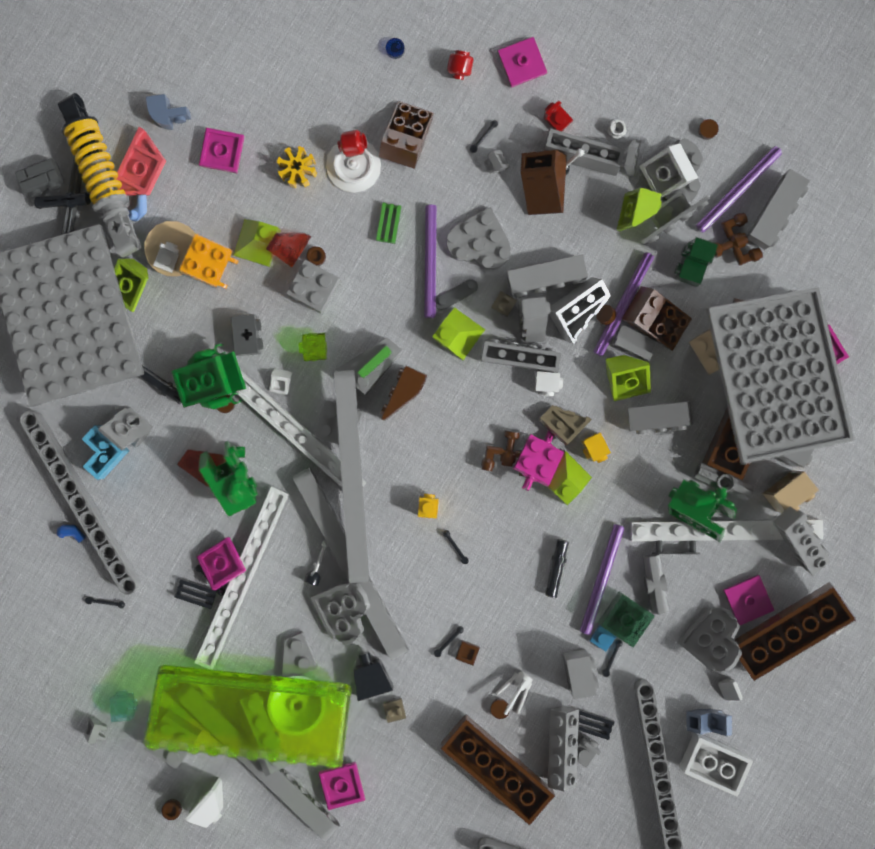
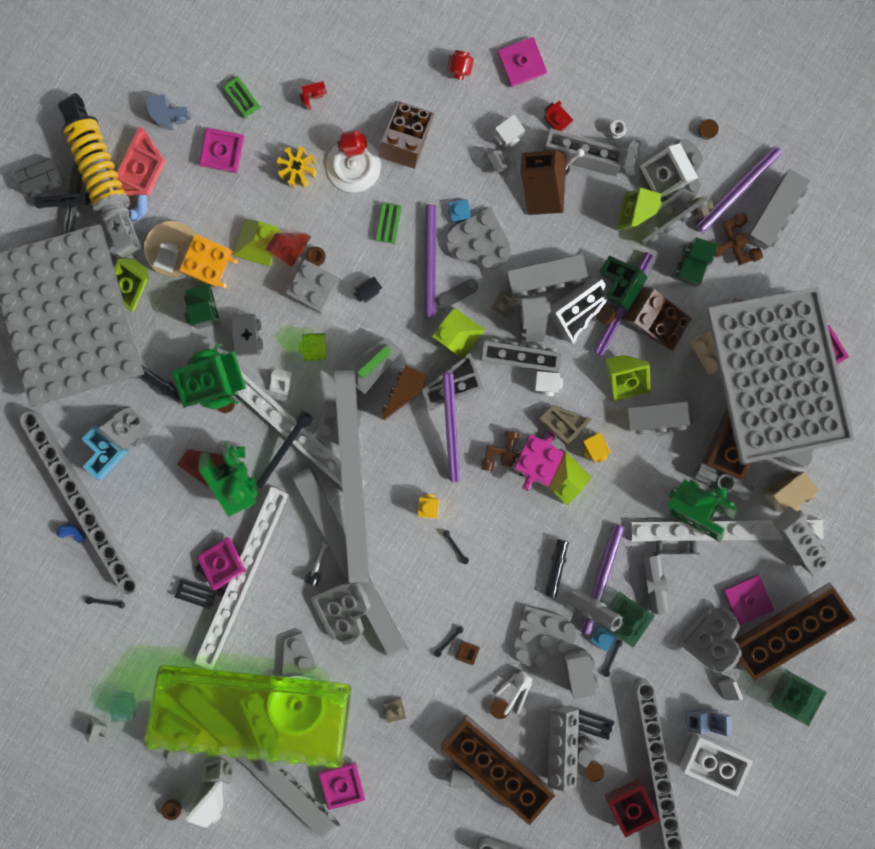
(201, 307): none -> dark green brick
(217, 771): none -> light grey bracket
(250, 109): none -> bright green tile
(303, 420): none -> black piece
(314, 91): none -> red bracket
(367, 289): none -> black brick
(371, 678): black torso -> none
(395, 48): clear blue tile -> none
(451, 427): none -> medium lavender axle
(459, 210): none -> dark azure plate
(459, 778): none -> light grey brick
(465, 384): none -> light grey wedge
(473, 148): black hinge -> none
(508, 132): none -> white brick
(541, 635): none -> light grey plate
(594, 610): none -> light grey piece
(594, 771): none -> reddish brown tile
(626, 282): none -> dark green brick
(631, 808): none -> dark red brick
(634, 343): light grey panel -> none
(696, 214): none -> dark tan tile
(797, 697): none -> clear green brick

